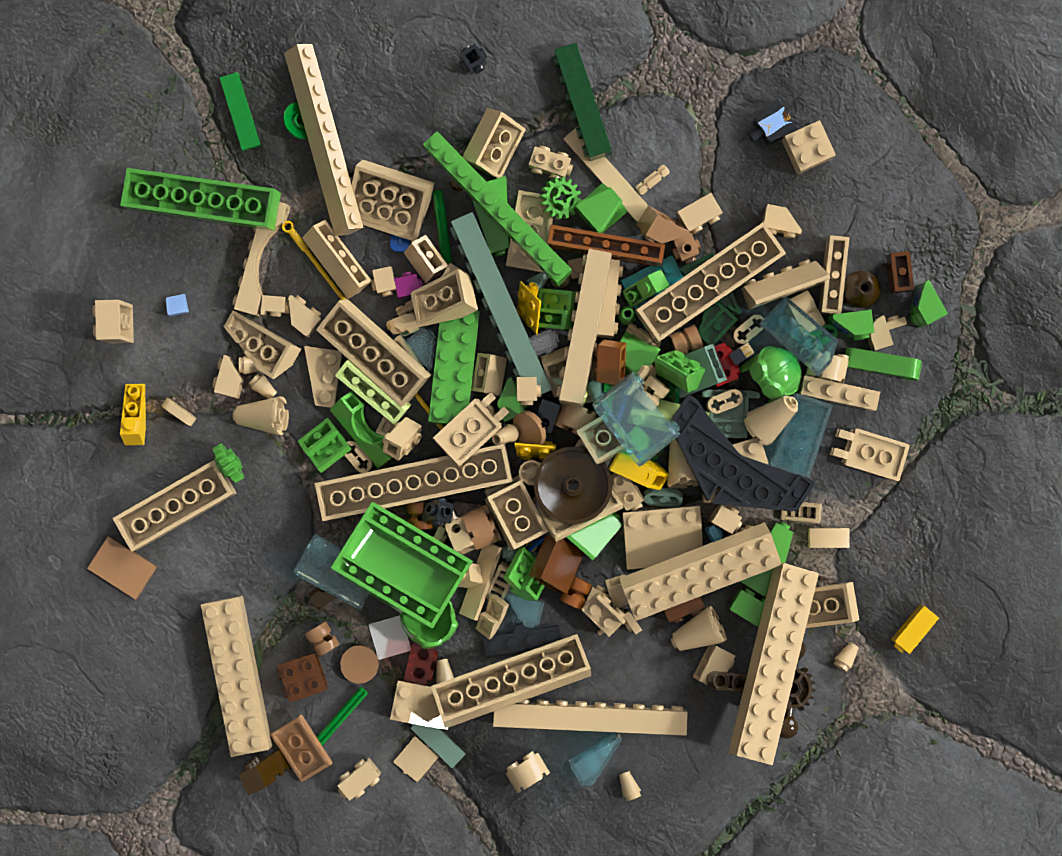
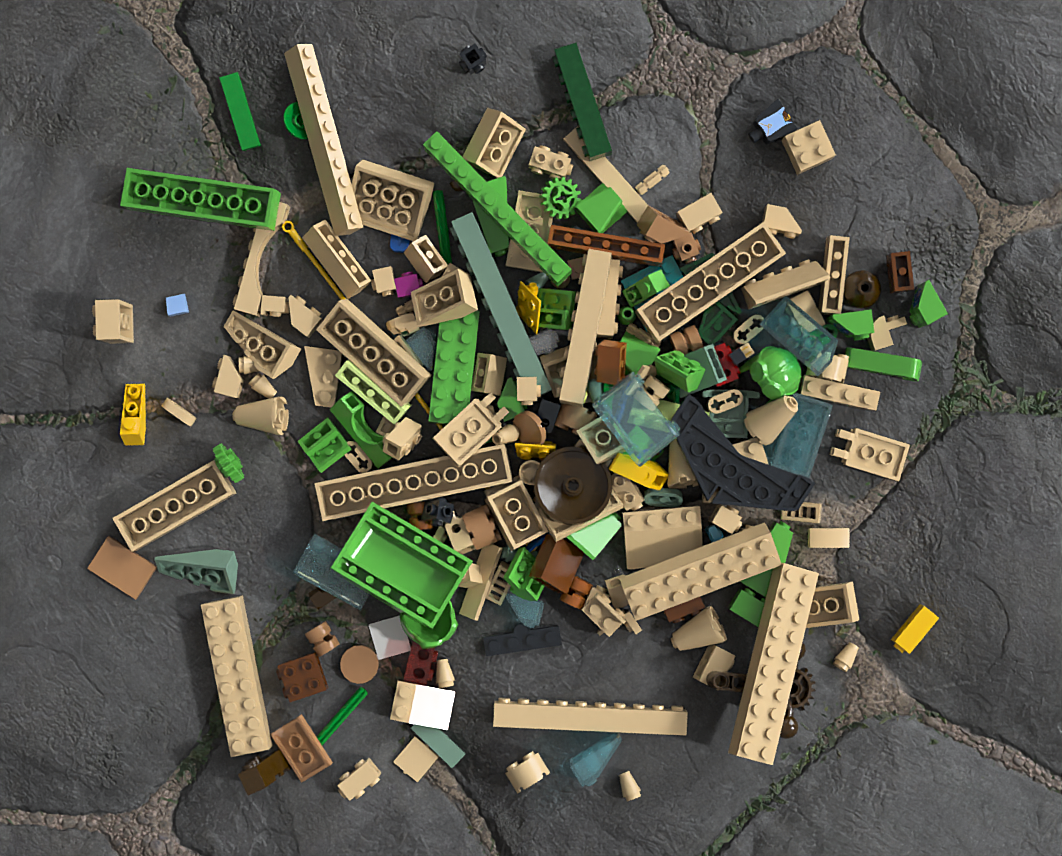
(208, 567): none -> sand green wedge
(492, 618): tan slope -> none
(511, 681): tan brick -> none

